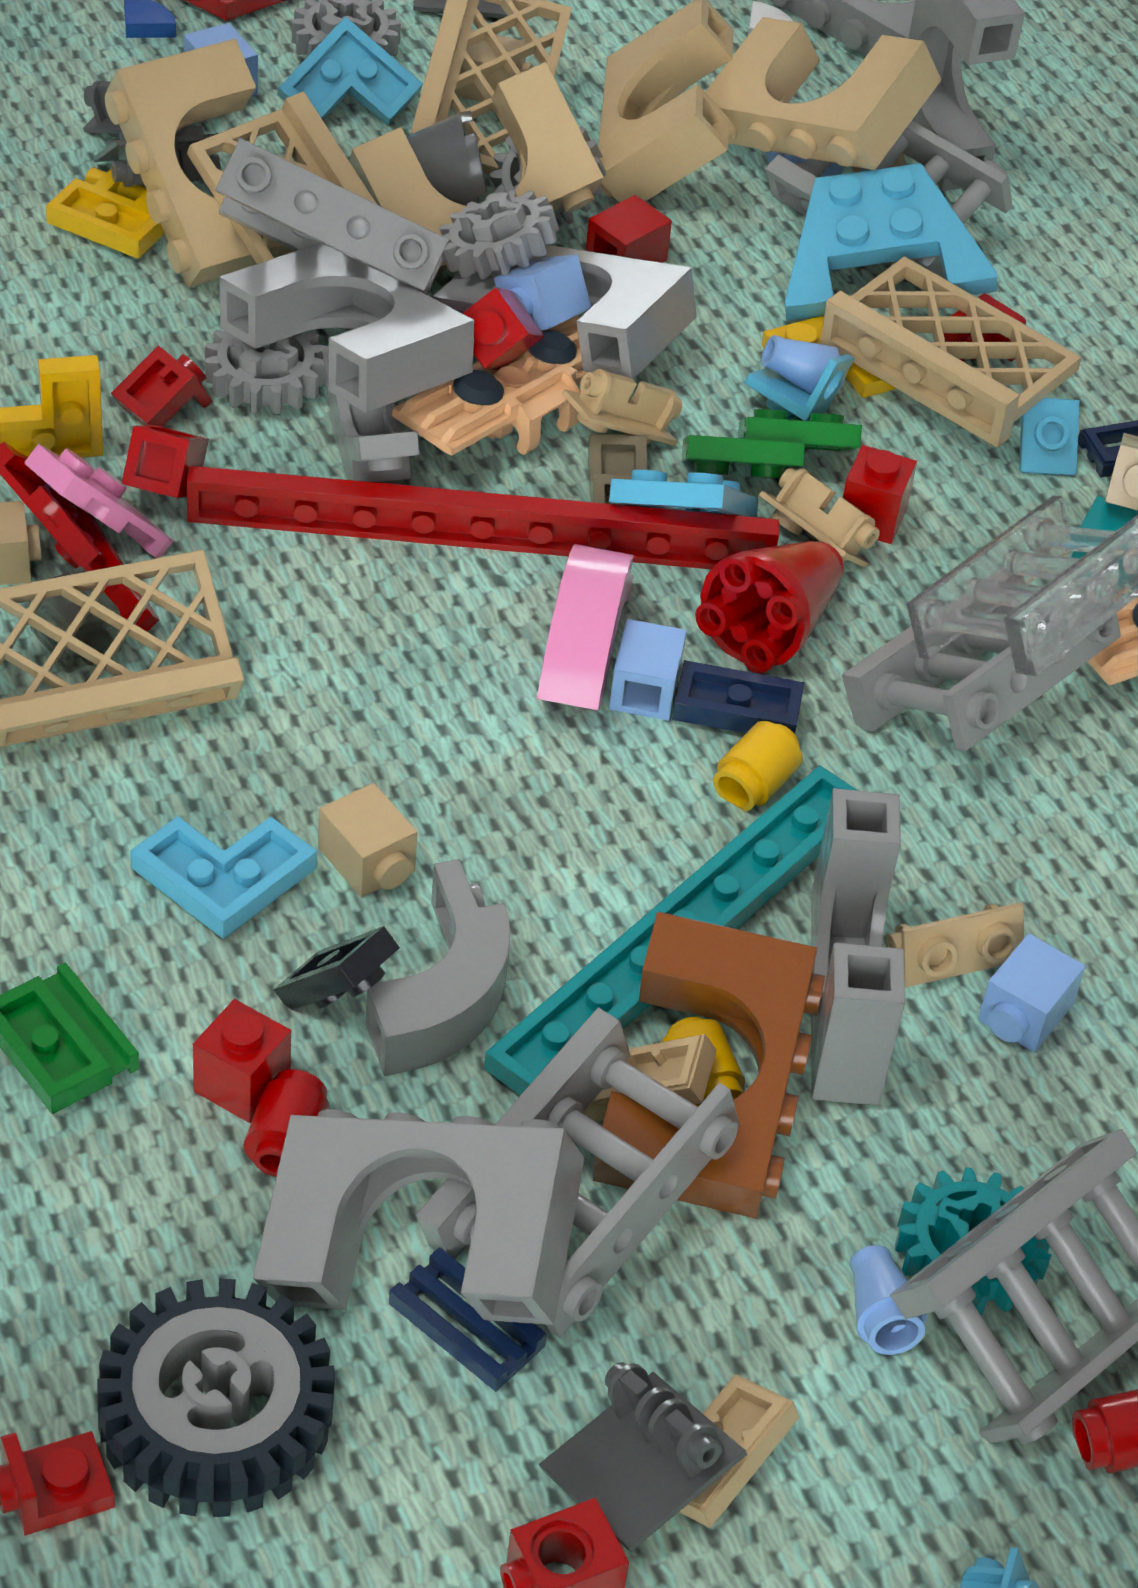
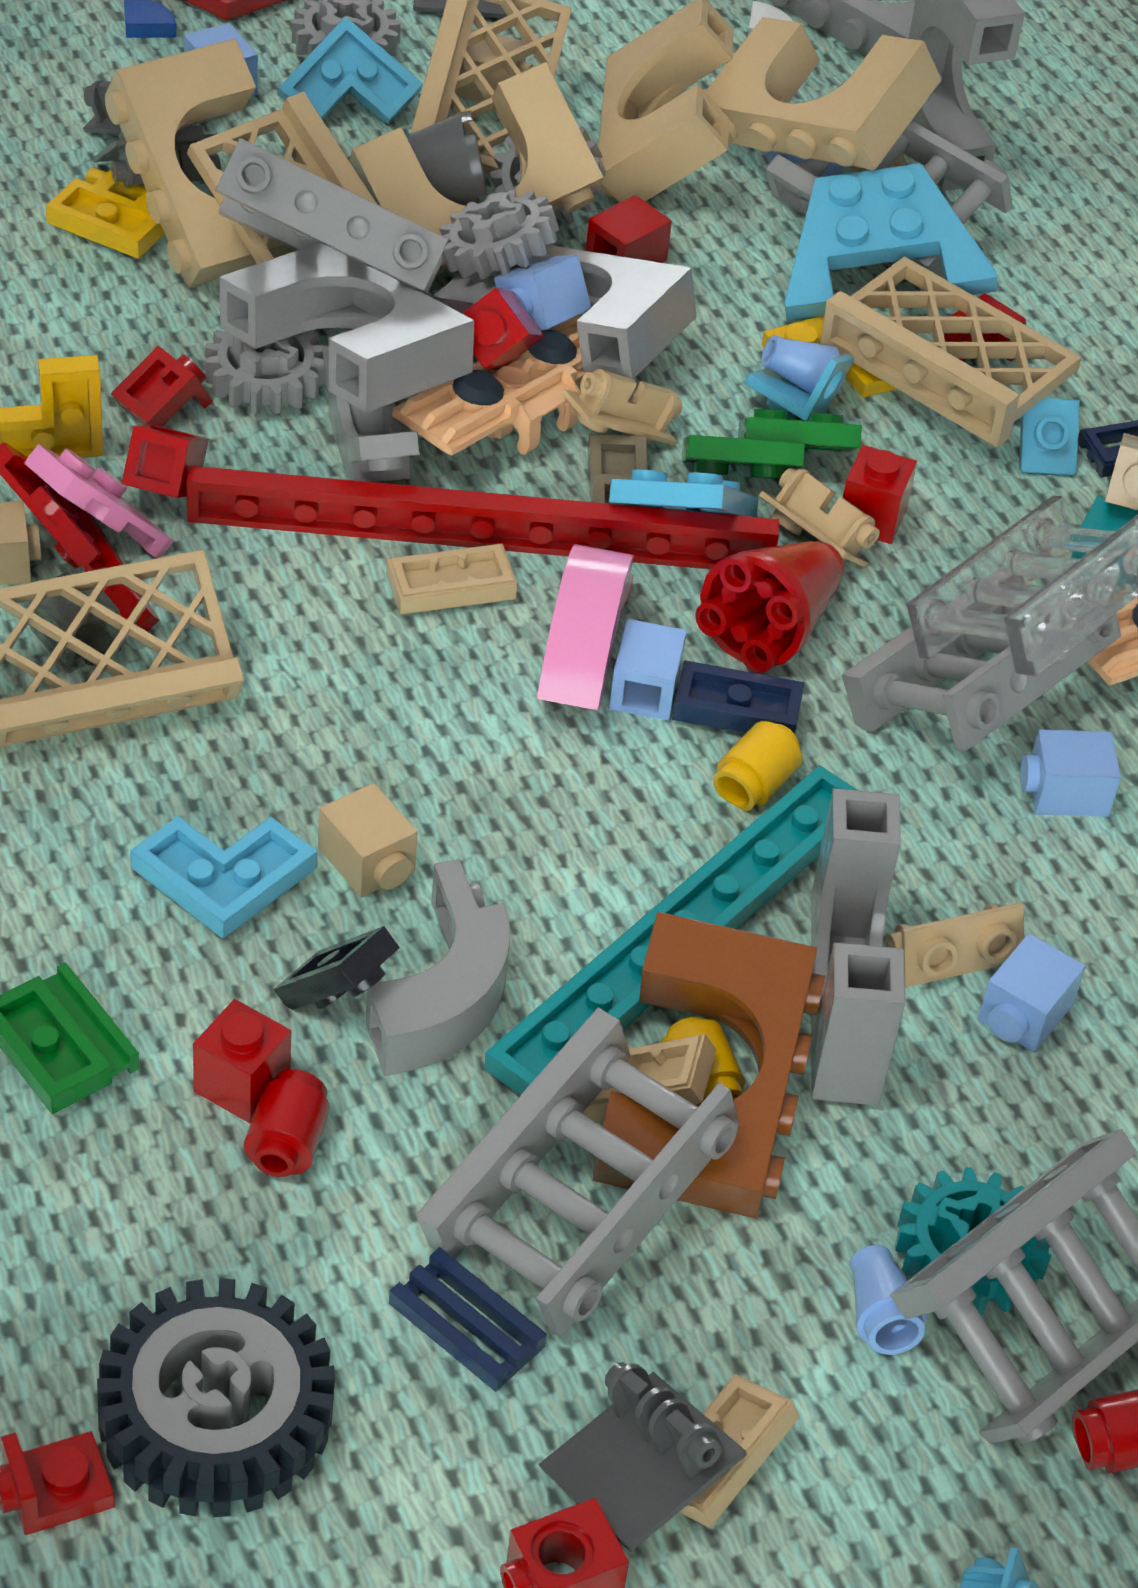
(346, 1166): light grey arch -> none
(451, 578): none -> tan plate
(1071, 773): none -> light blue brick

